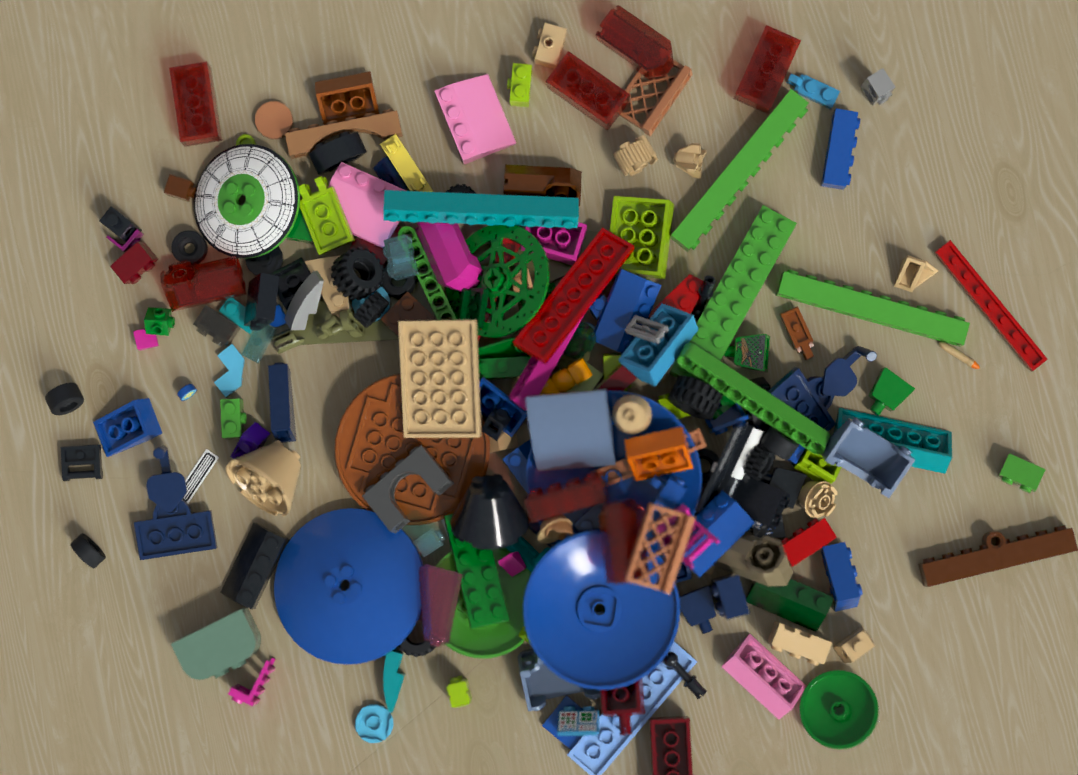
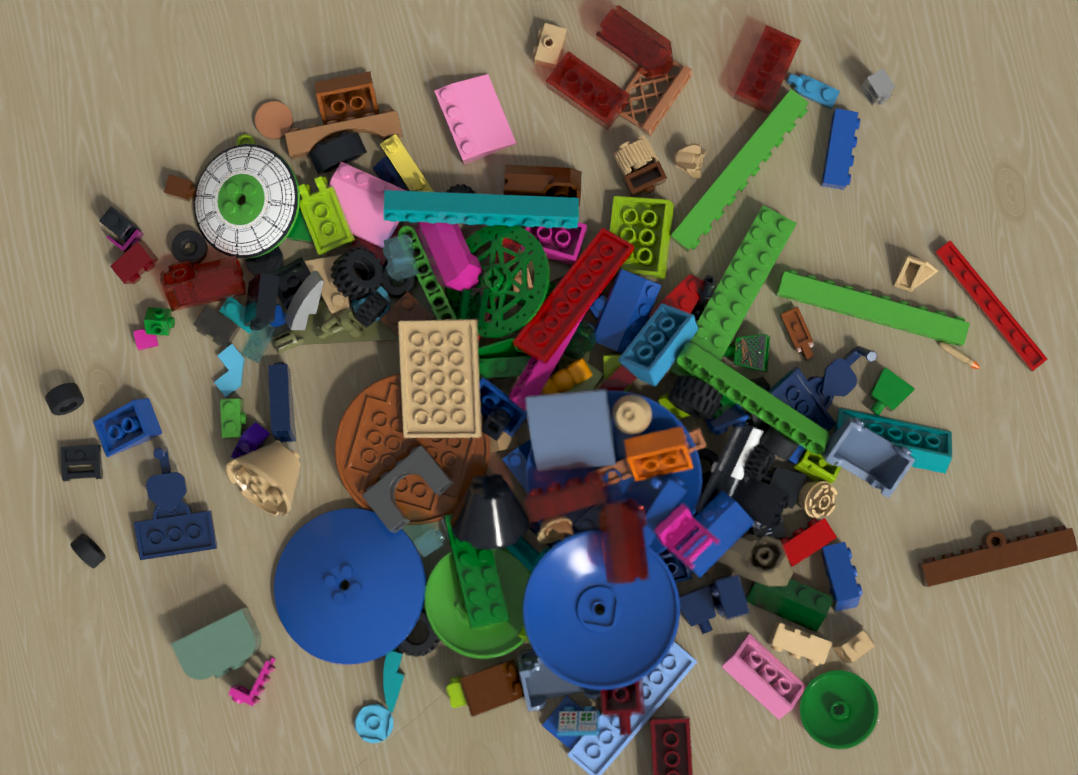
(186, 392): blue tile -> none
(195, 104): clear red brick -> none
(199, 473): sticker -> none
(254, 566): black slope -> none
(438, 601): clear pink slope -> none
(492, 687): none -> reddish brown slope
(512, 563): dark pink slope -> none
(520, 85): lime brick -> none
(645, 179): none -> reddish brown brick
(645, 332): light grey tile -> none
(674, 553): nougat fence -> none
(695, 687): black pin -> none
(1021, 473): bright green brick -> none

